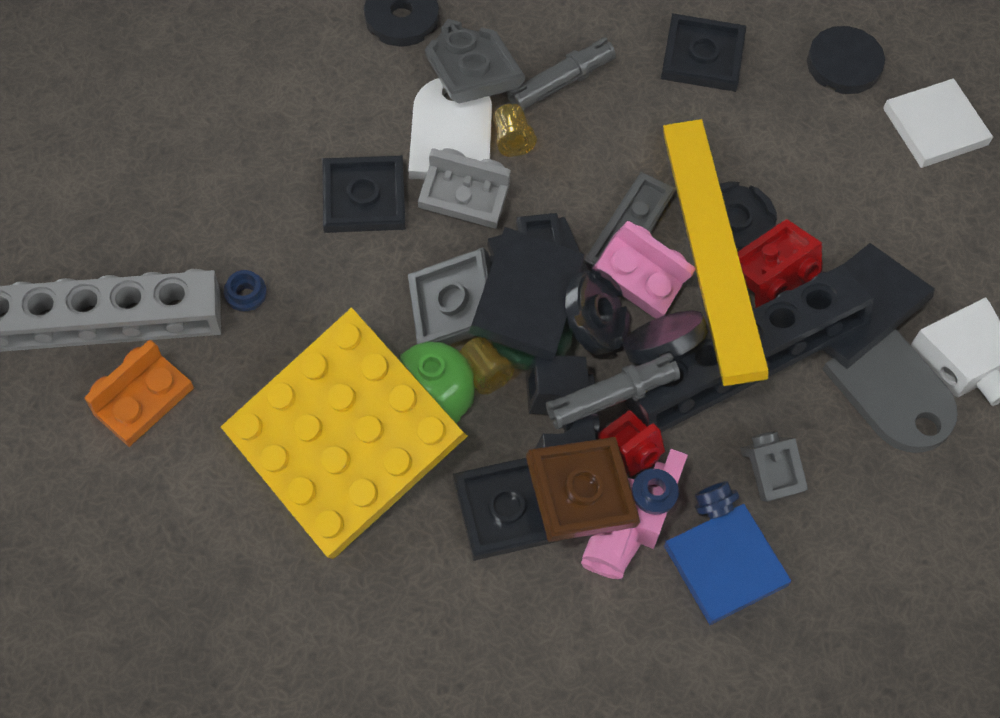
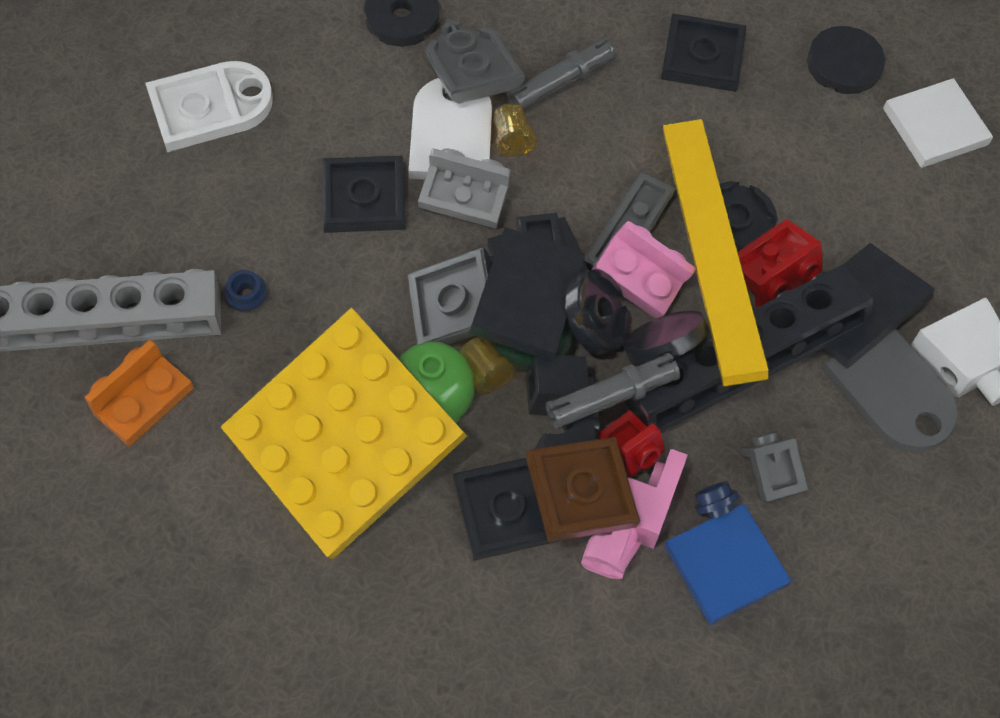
(209, 103): none -> white tile
(651, 503): dark blue plate -> none

